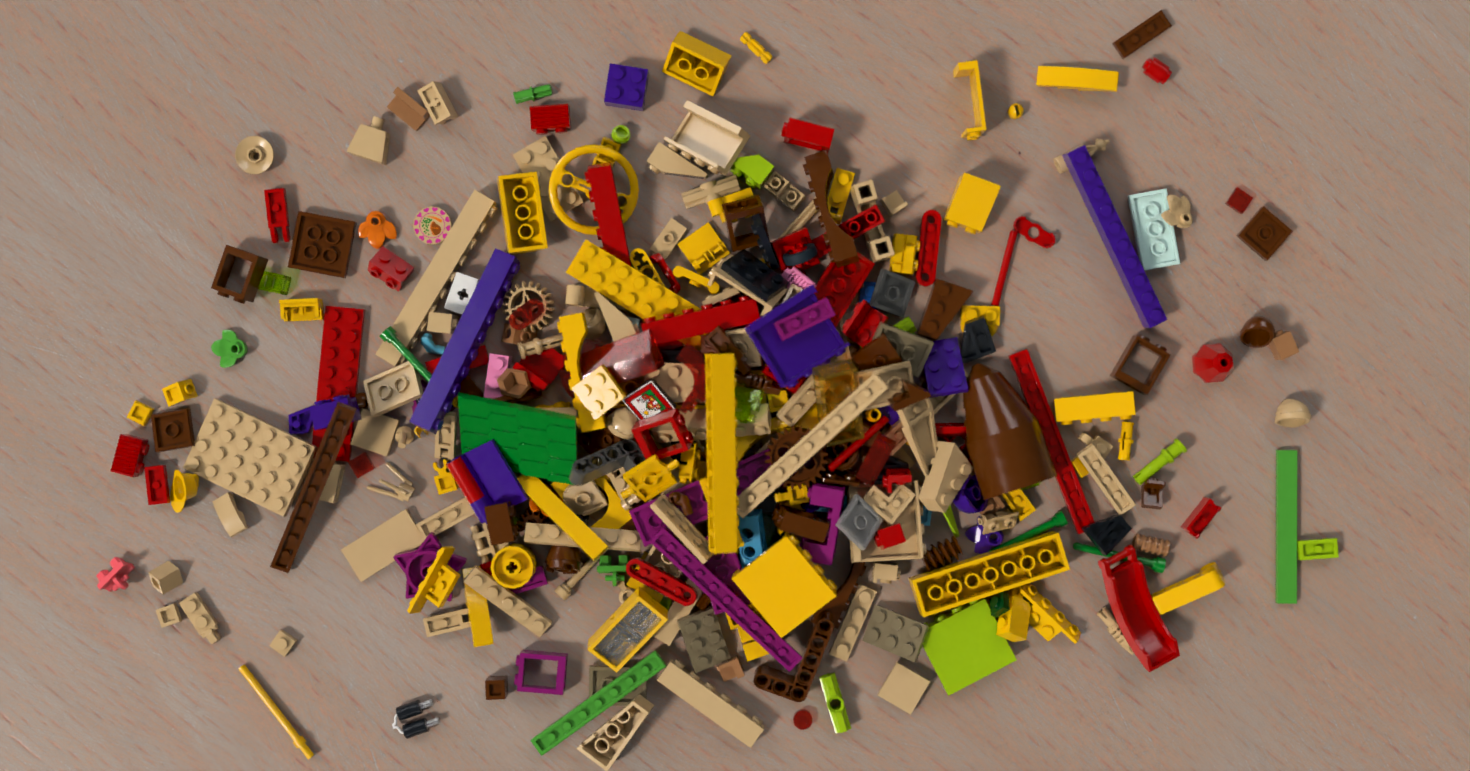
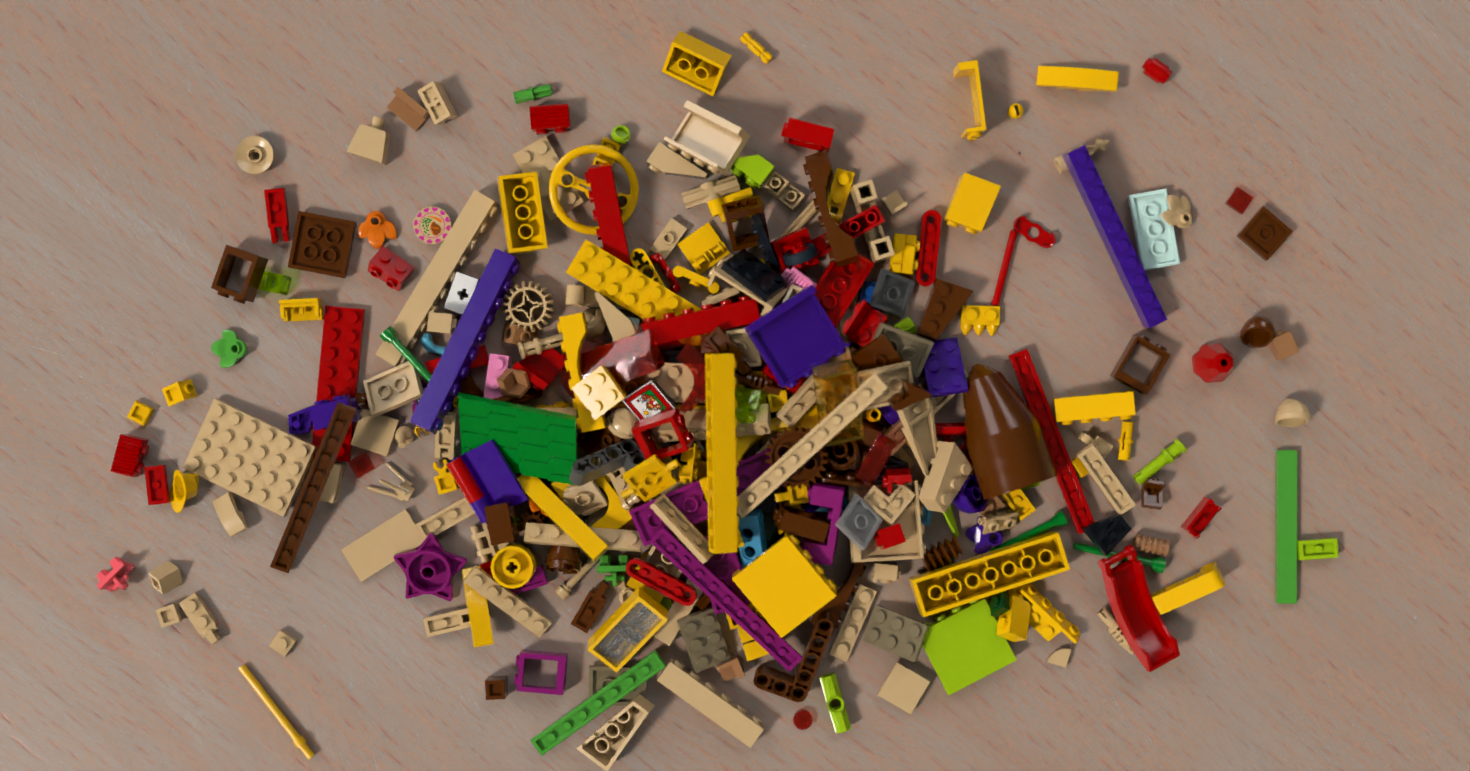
(173, 430): reddish brown plate -> none
(417, 727): black piece -> none
(437, 583): yellow bracket -> none
(527, 314): clear red plate -> none
(590, 607): none -> reddish brown hinge
(626, 87): dark purple brick -> none
(681, 500): reddish brown arm -> none
(804, 319): magenta plate -> none
(858, 443): red bar -> none
(976, 340): black wing -> none
(1059, 657): none -> tan tile
(1141, 34): reddish brown tile -> none

